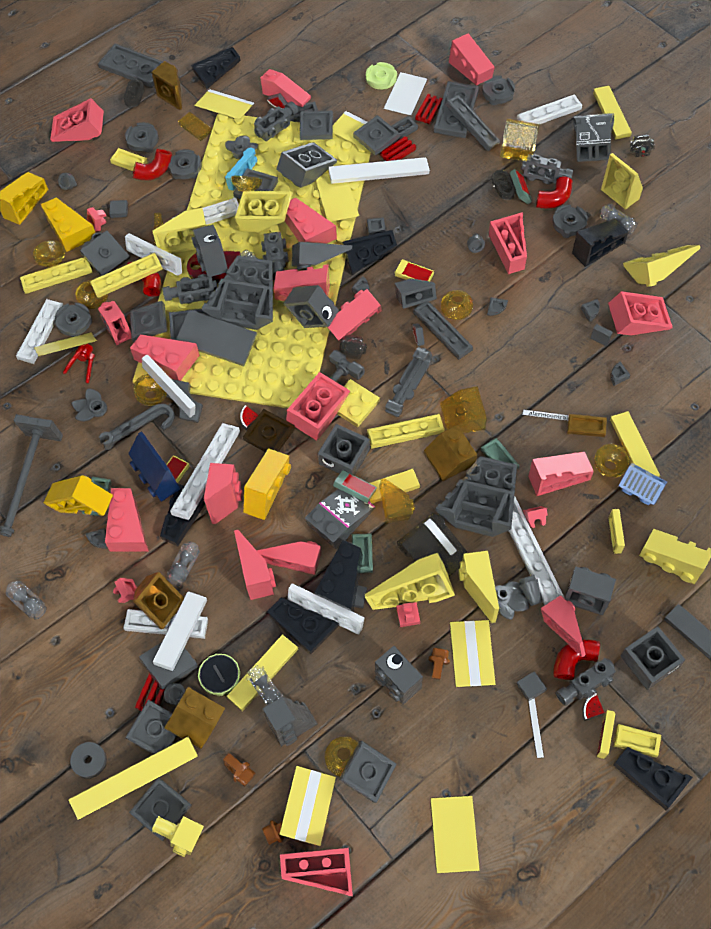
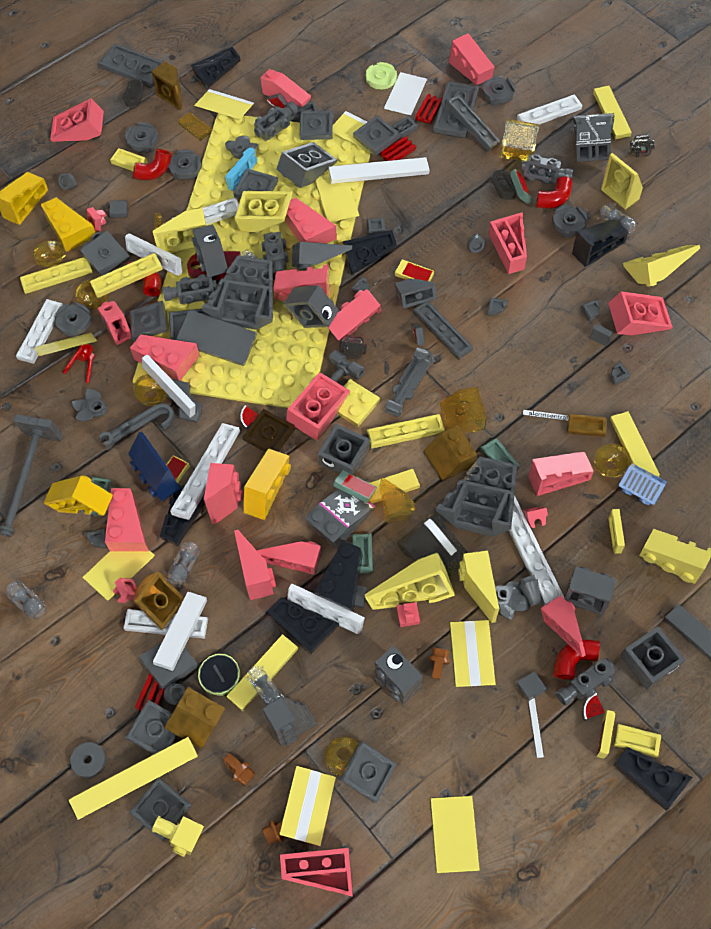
(115, 566): none -> light yellow sticker
(246, 183): clear yellow piece -> none
(456, 310): clear yellow piece -> none

